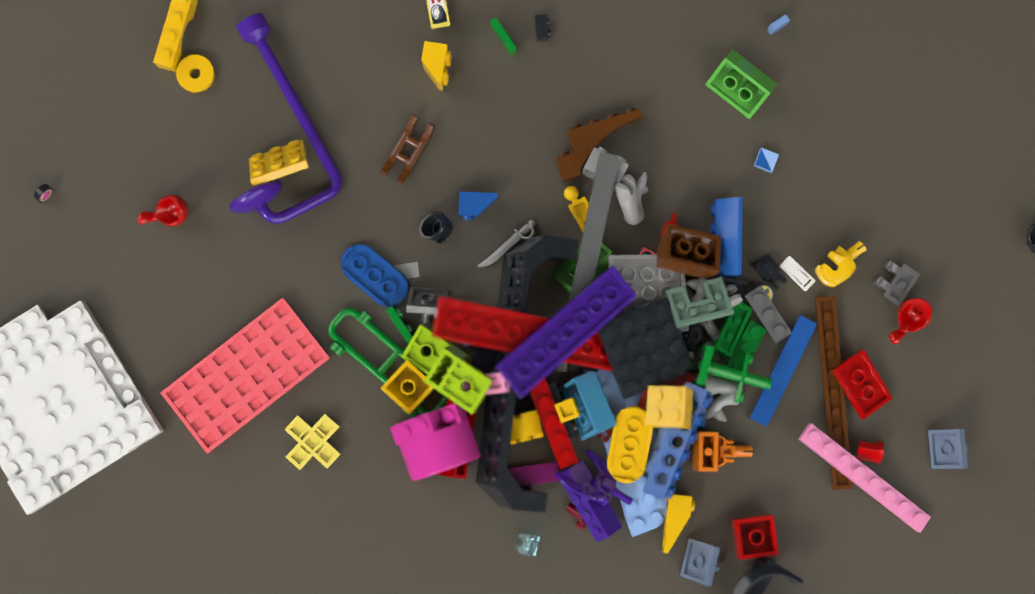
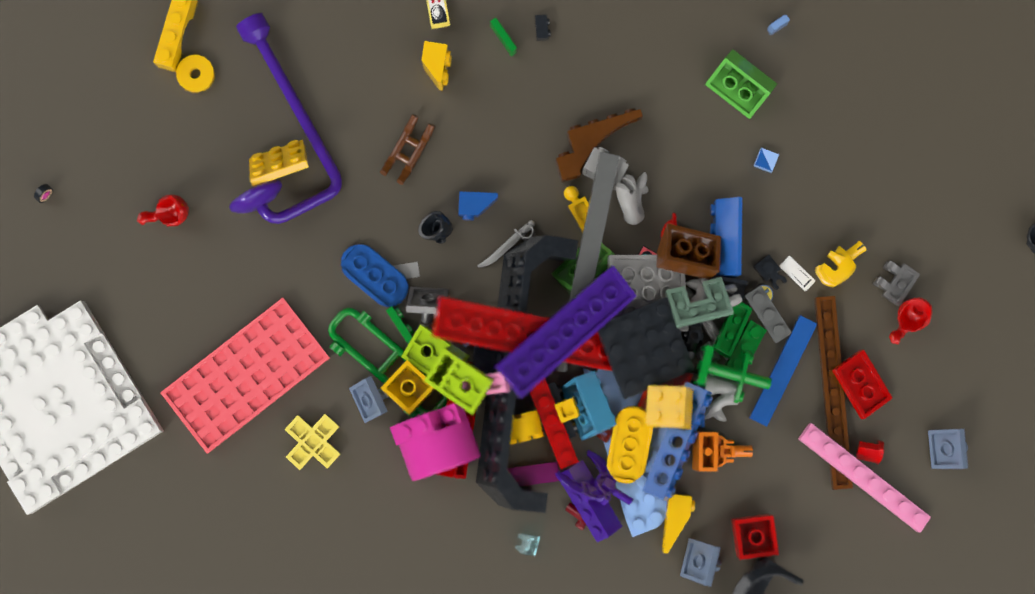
(369, 399): none -> sand blue tile

